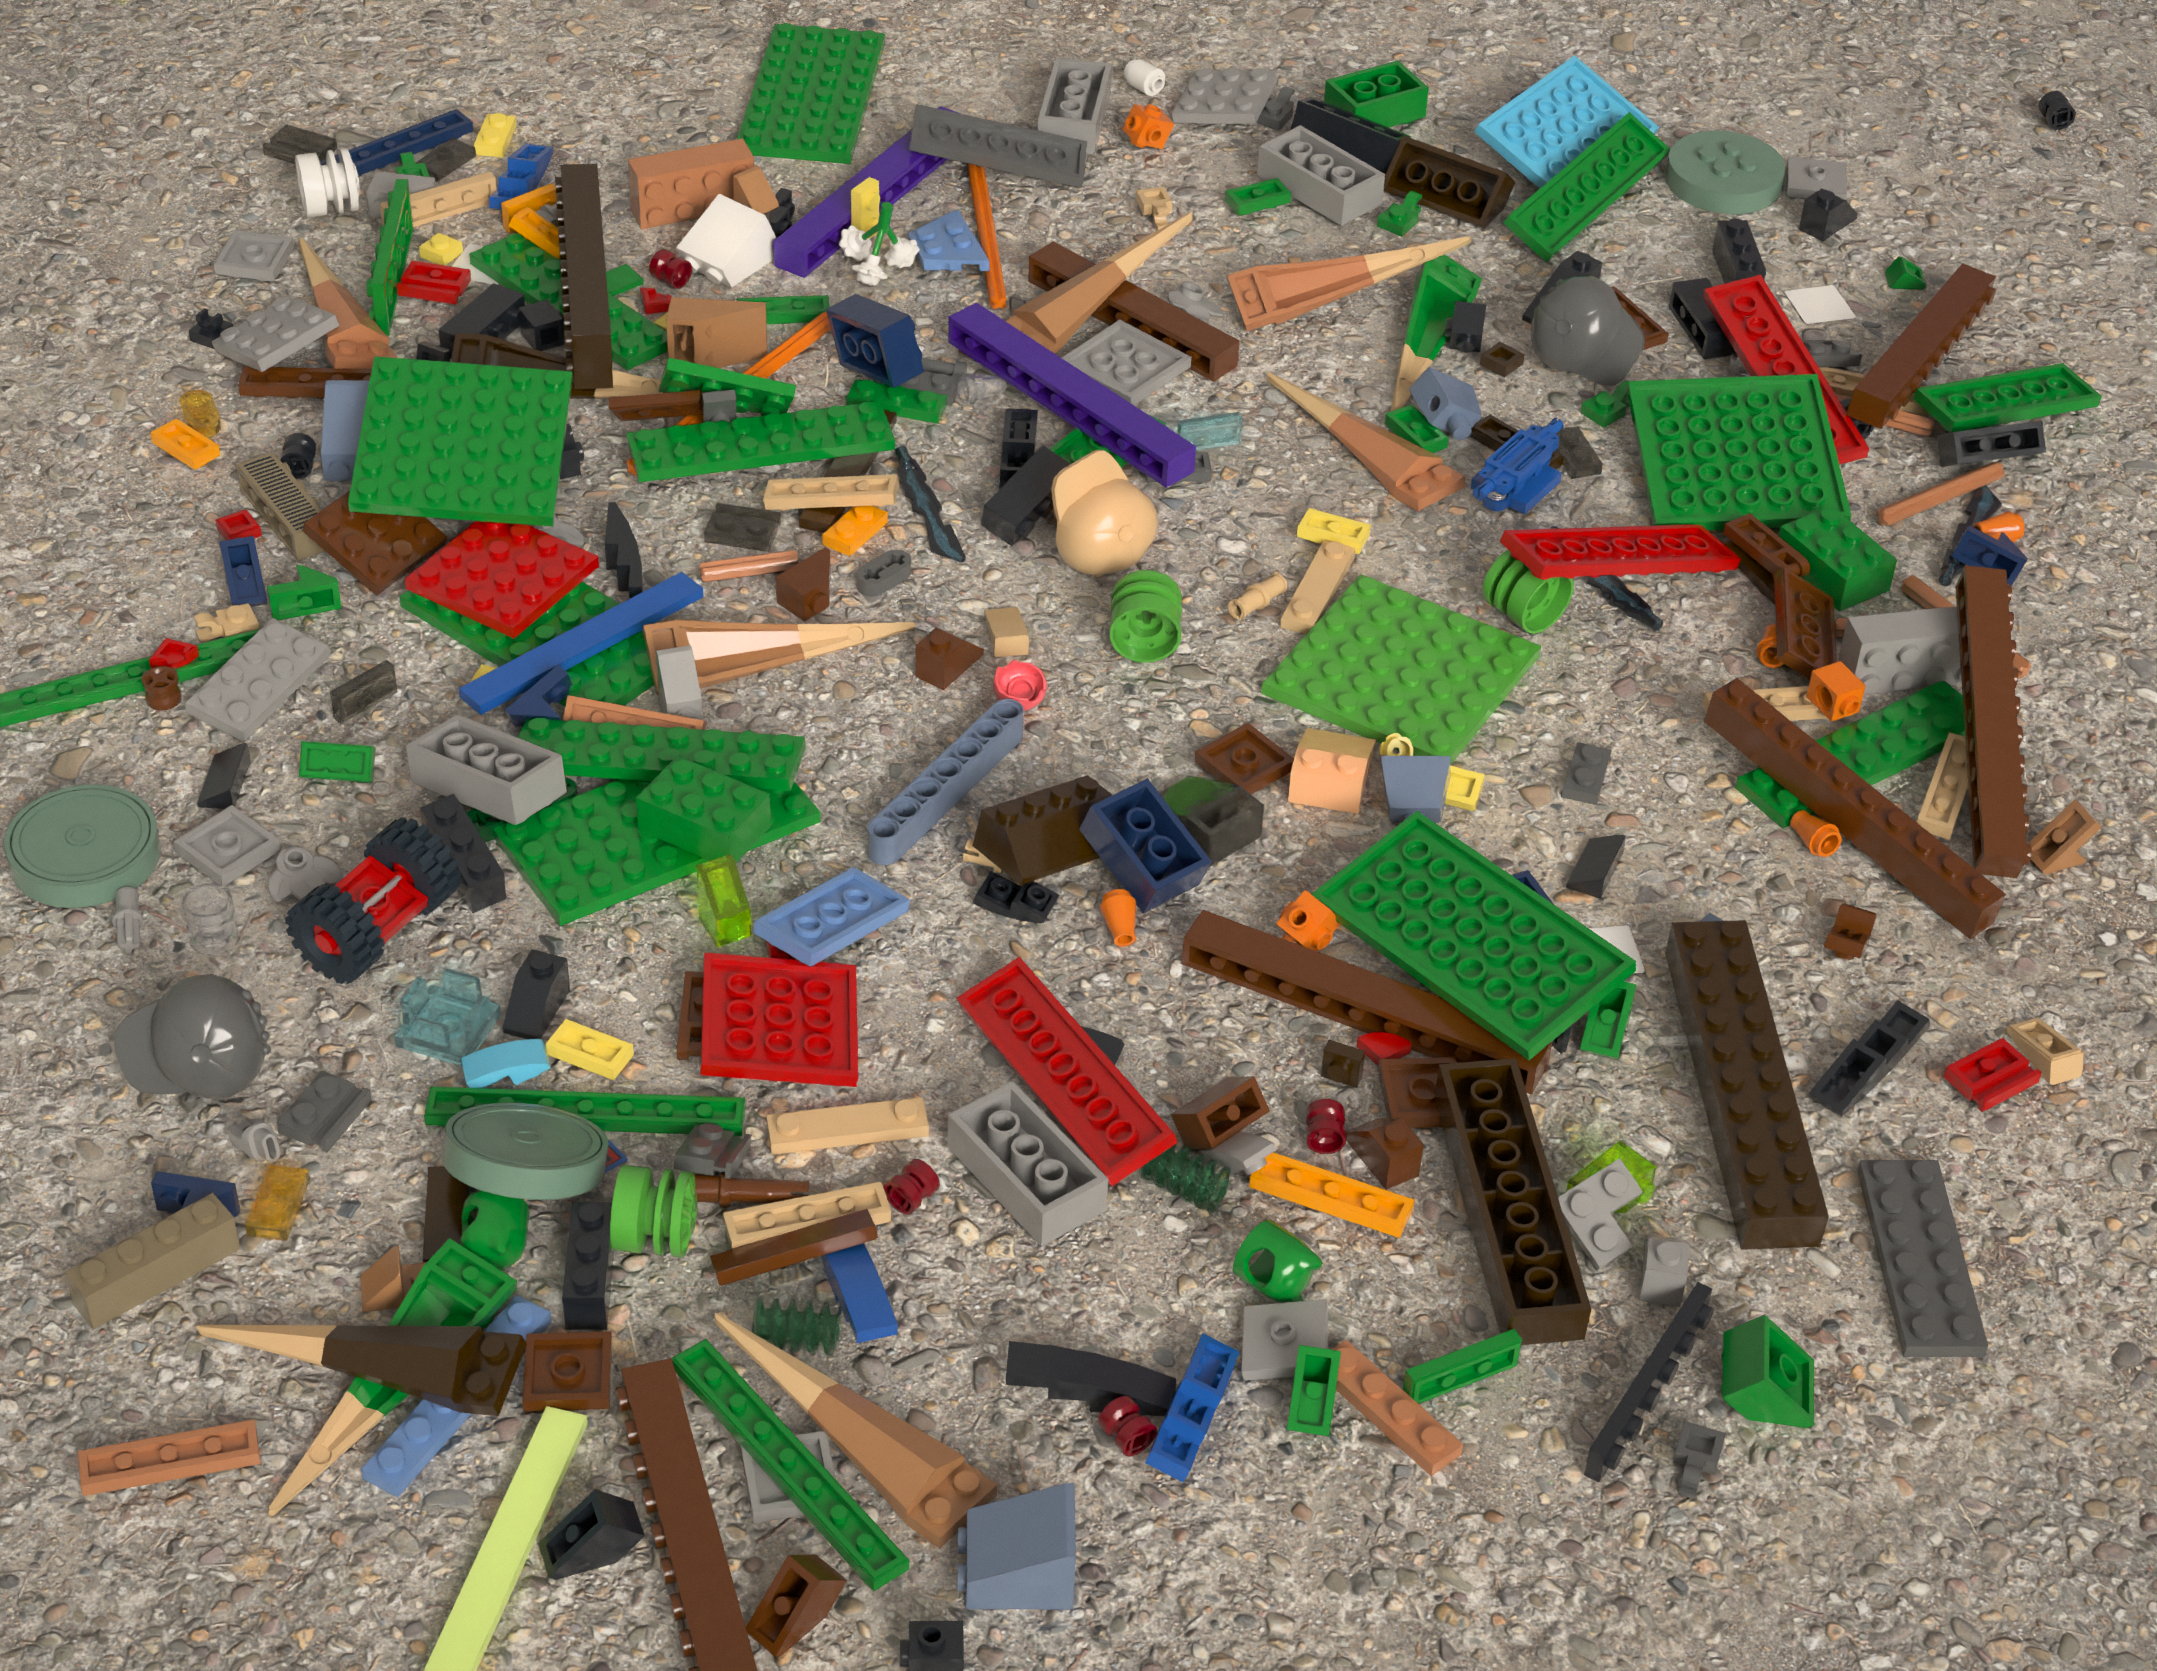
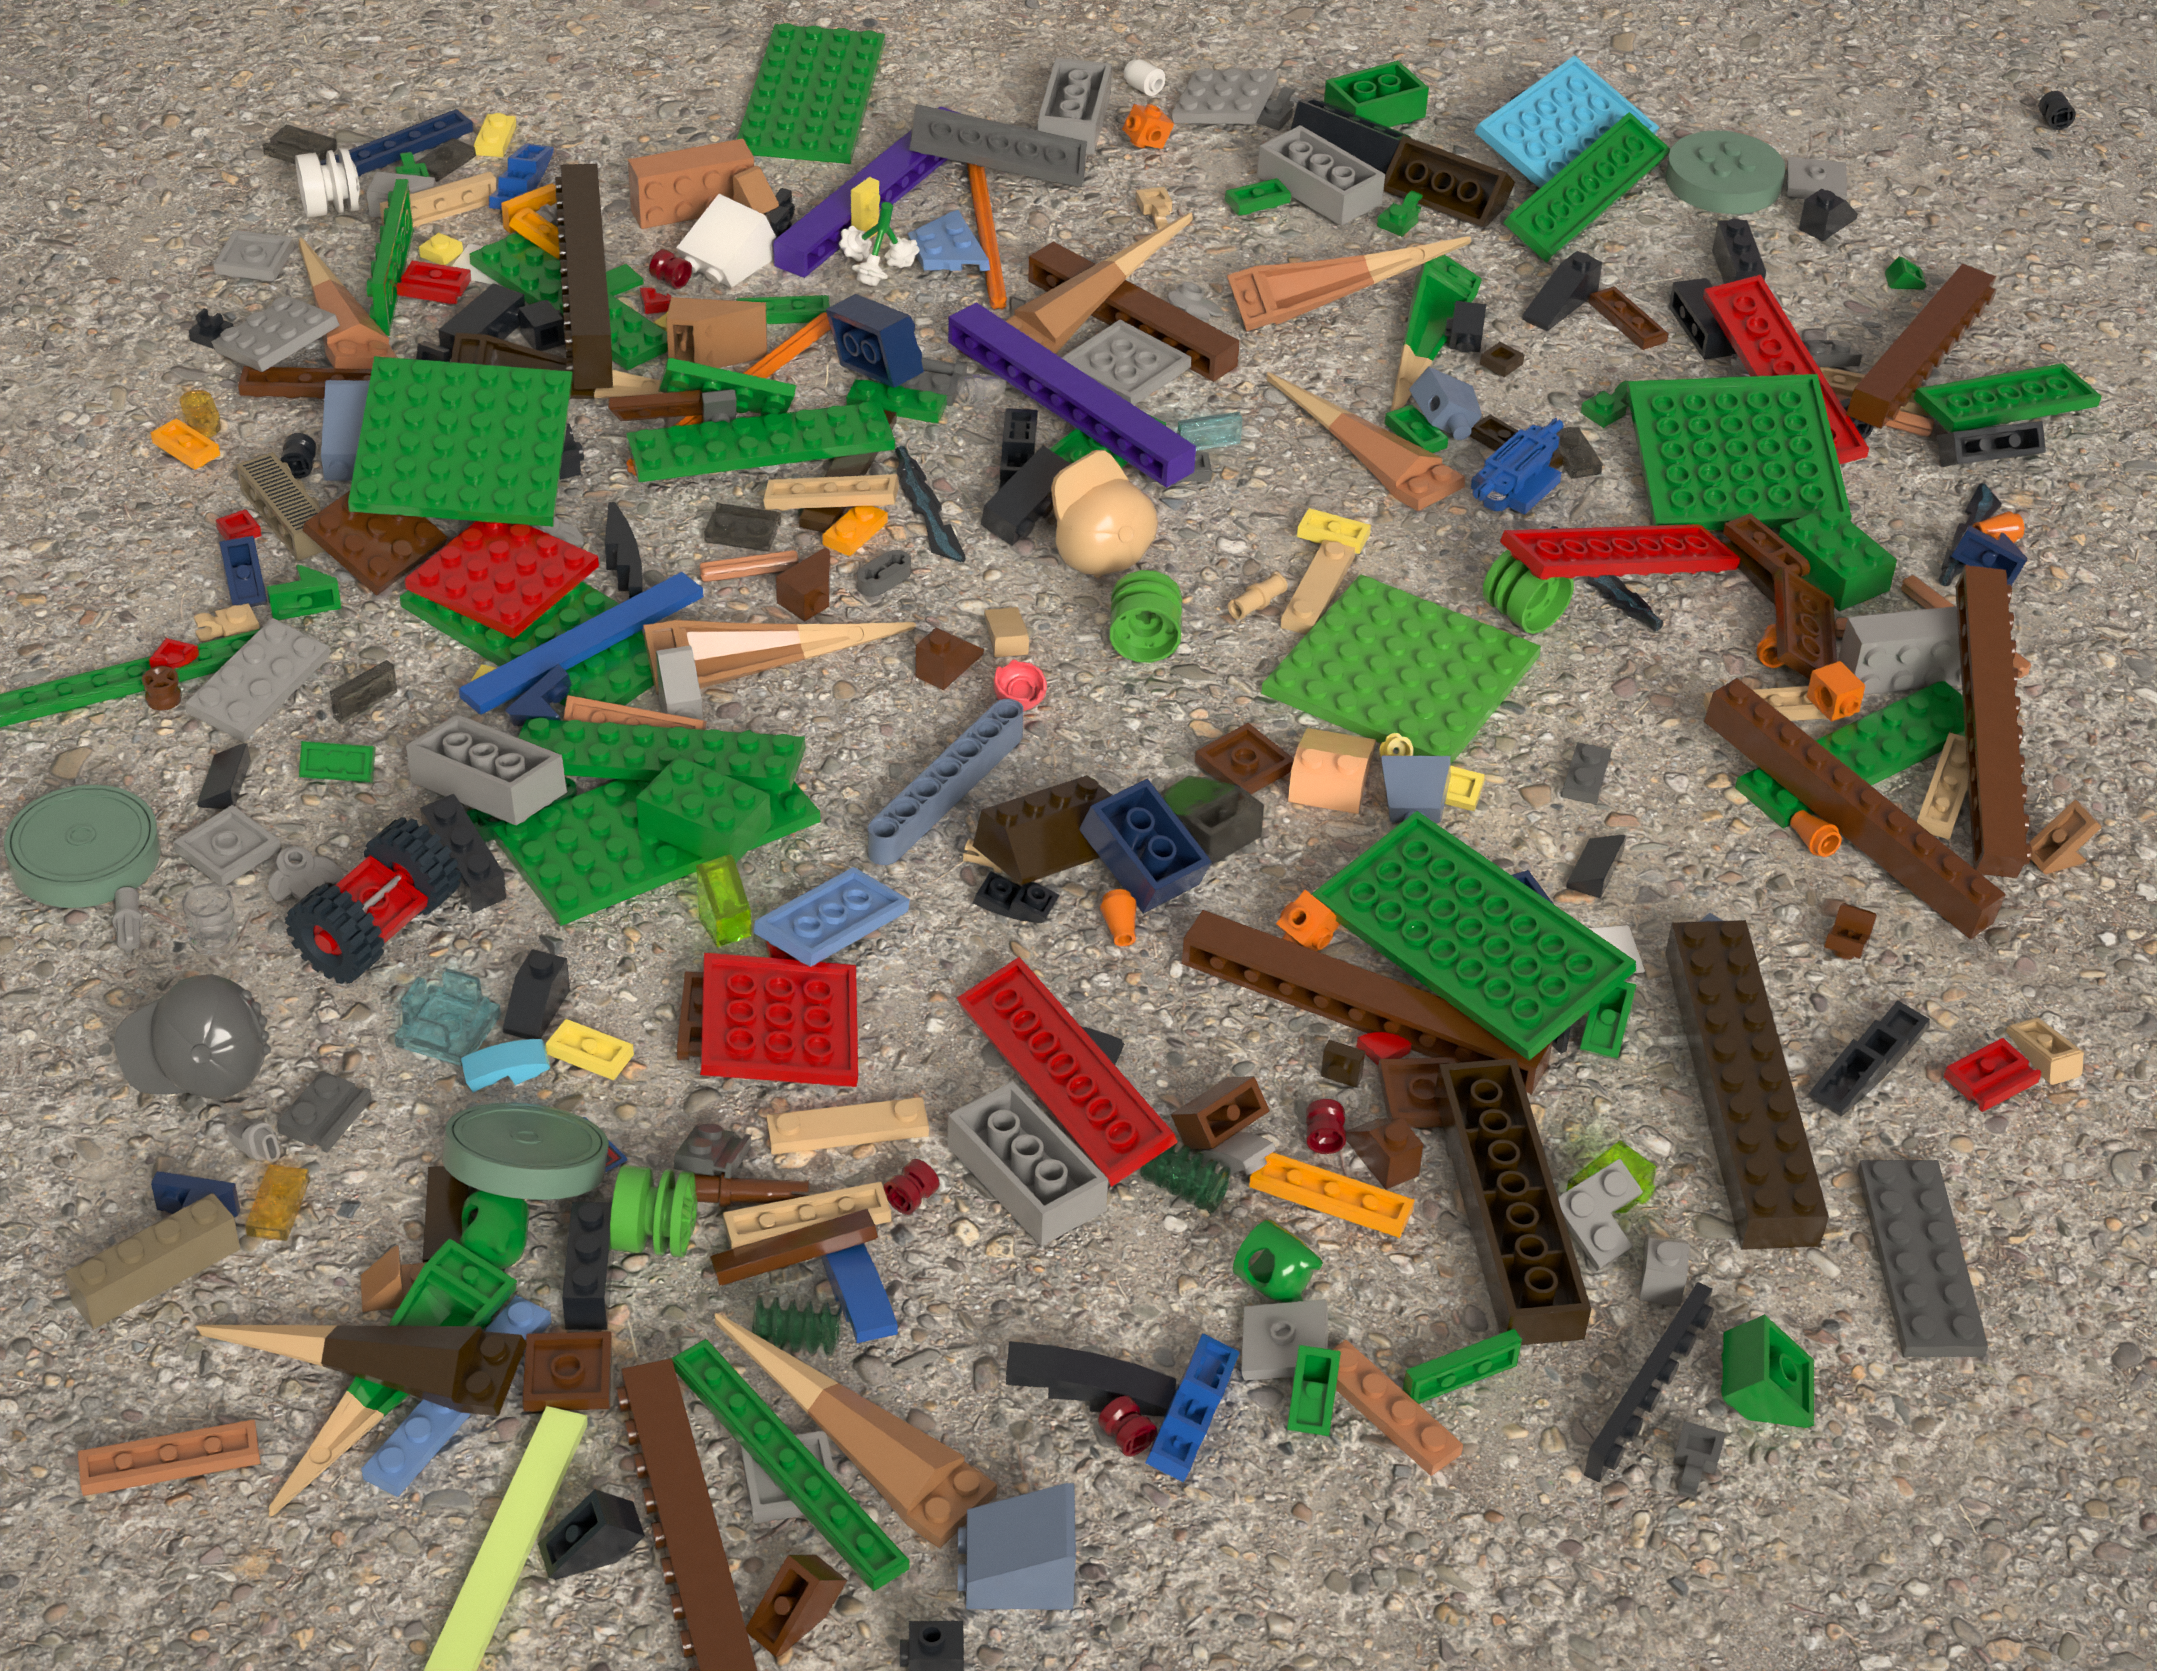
(607, 1110): green tile -> none
(1586, 331): dark grey piece -> none
(1819, 304): white sticker -> none
(1939, 494): nougat axle -> none

